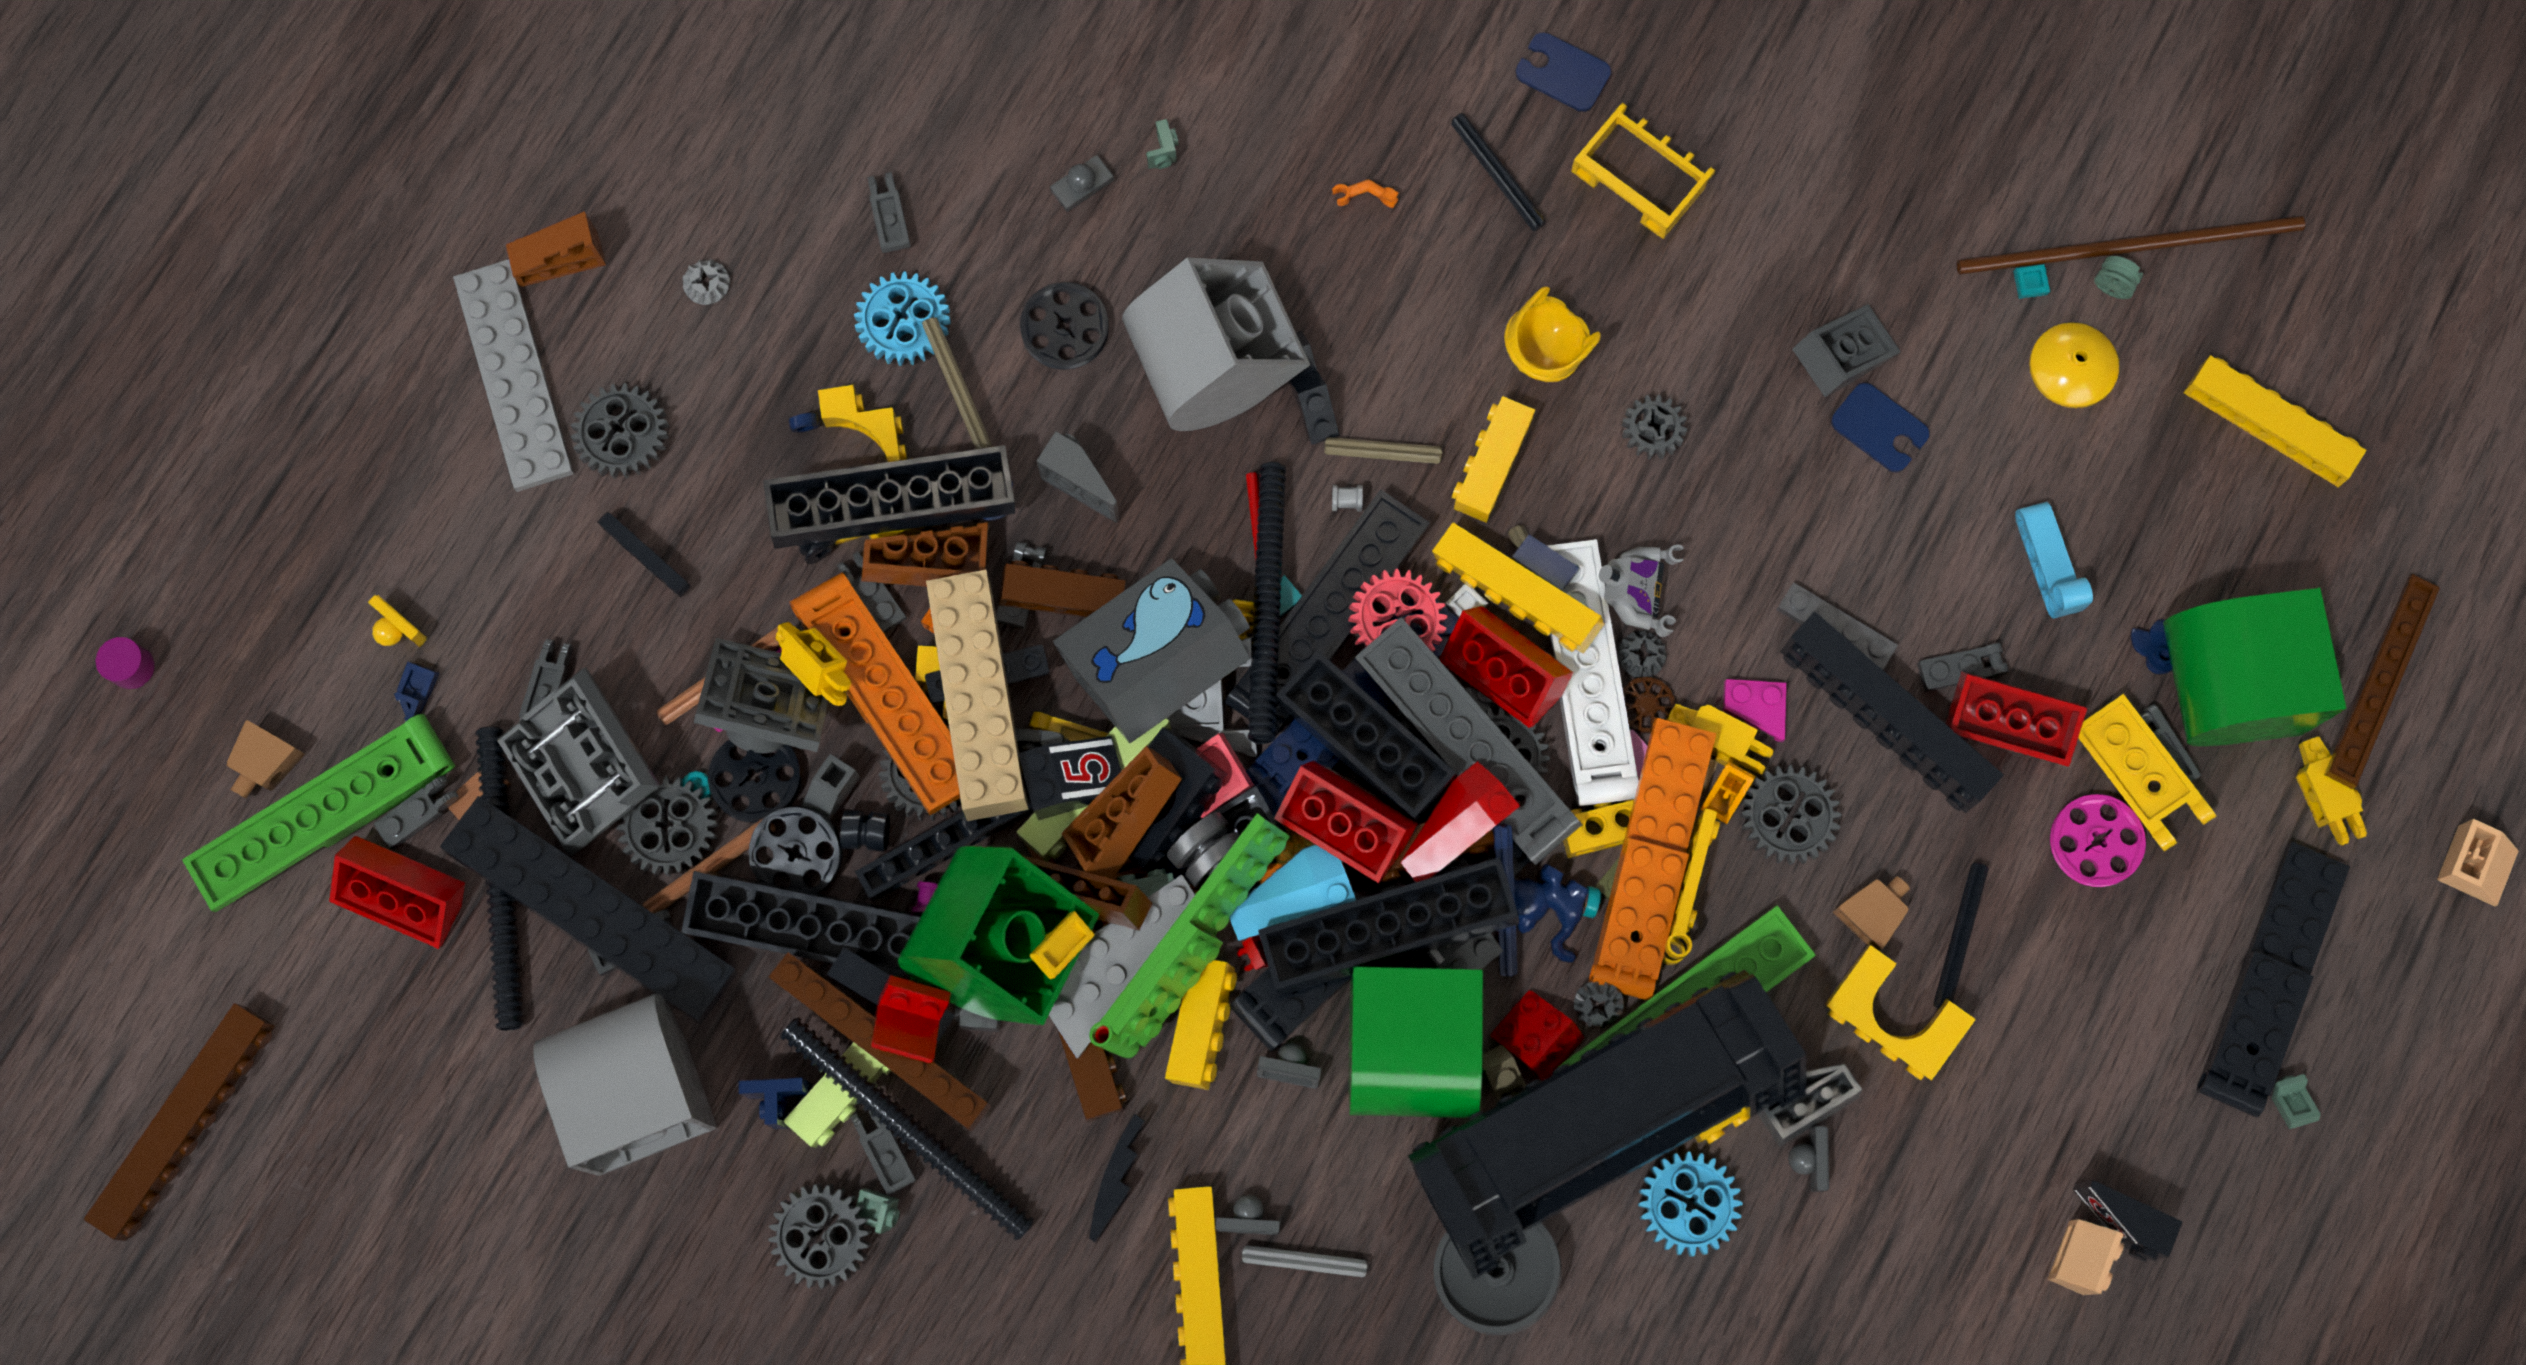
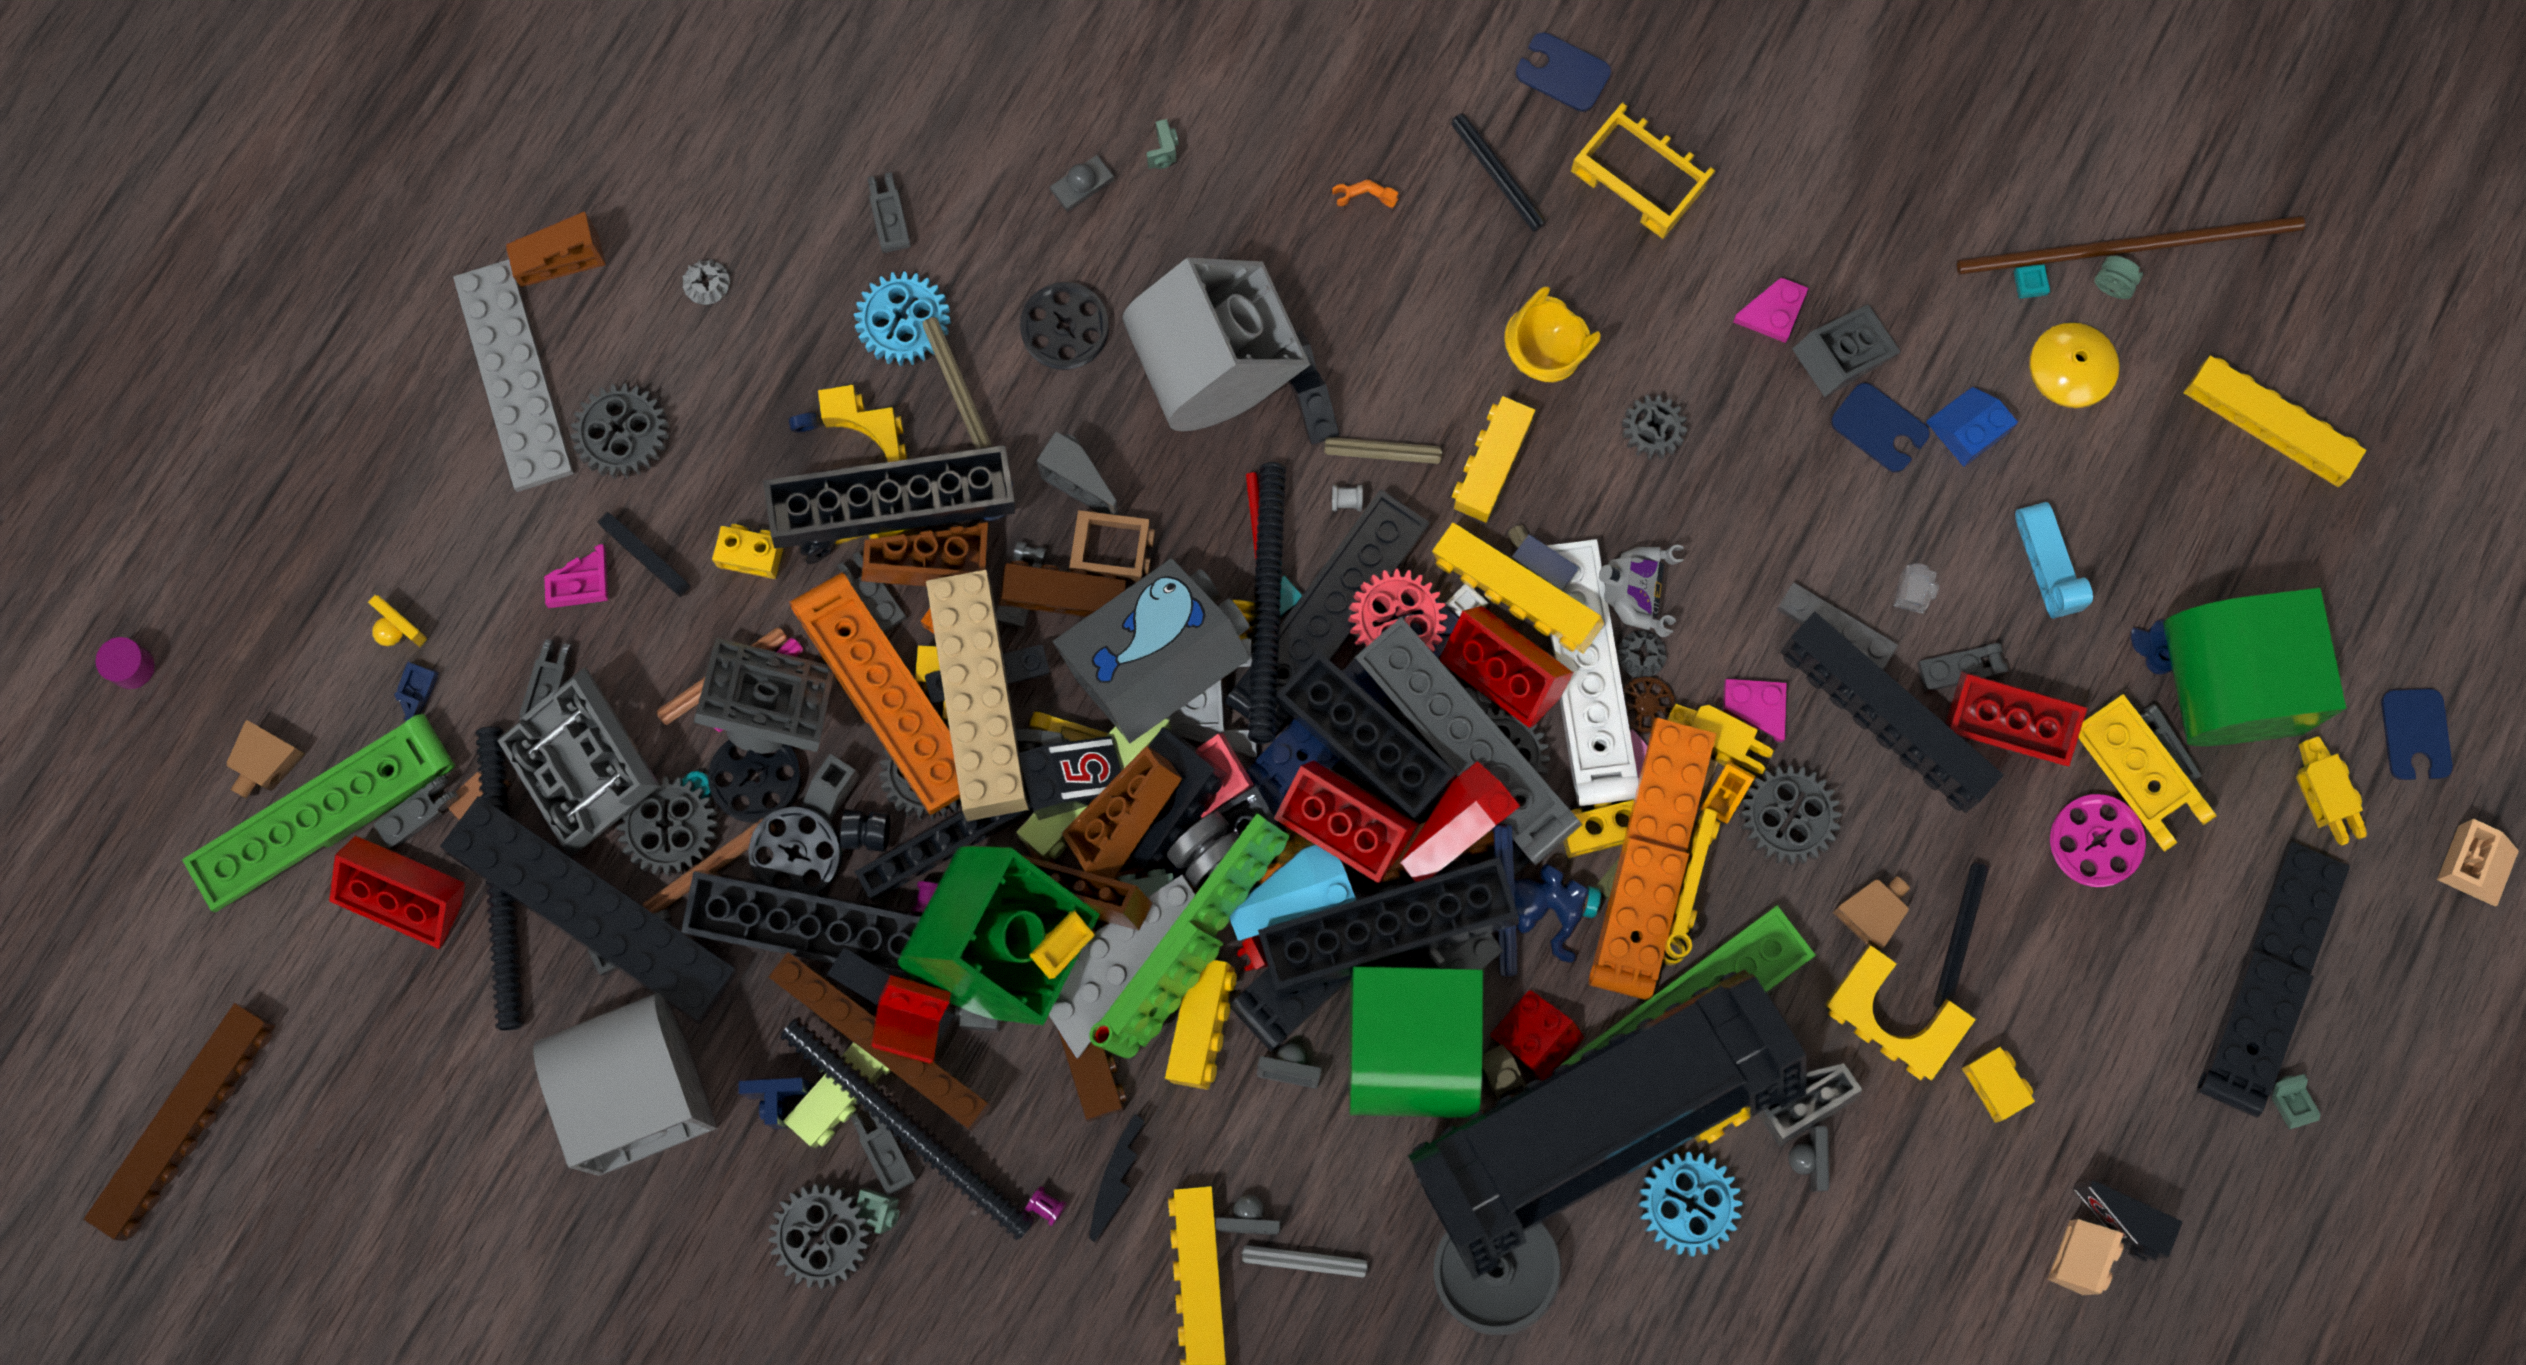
(578, 581): none -> dark pink wing
(747, 551): none -> yellow brick
(814, 662): yellow hinge -> none
(1046, 1206): none -> magenta bush
(1081, 539): none -> medium nougat window
(1613, 1004): dark grey gear -> none
(1774, 310): none -> dark pink wing
(1916, 588): none -> clear brick
(1972, 424): none -> blue slope
(1999, 1084): none -> yellow brick
(2382, 681): reddish brown tile -> none
(2413, 725): none -> dark blue piece

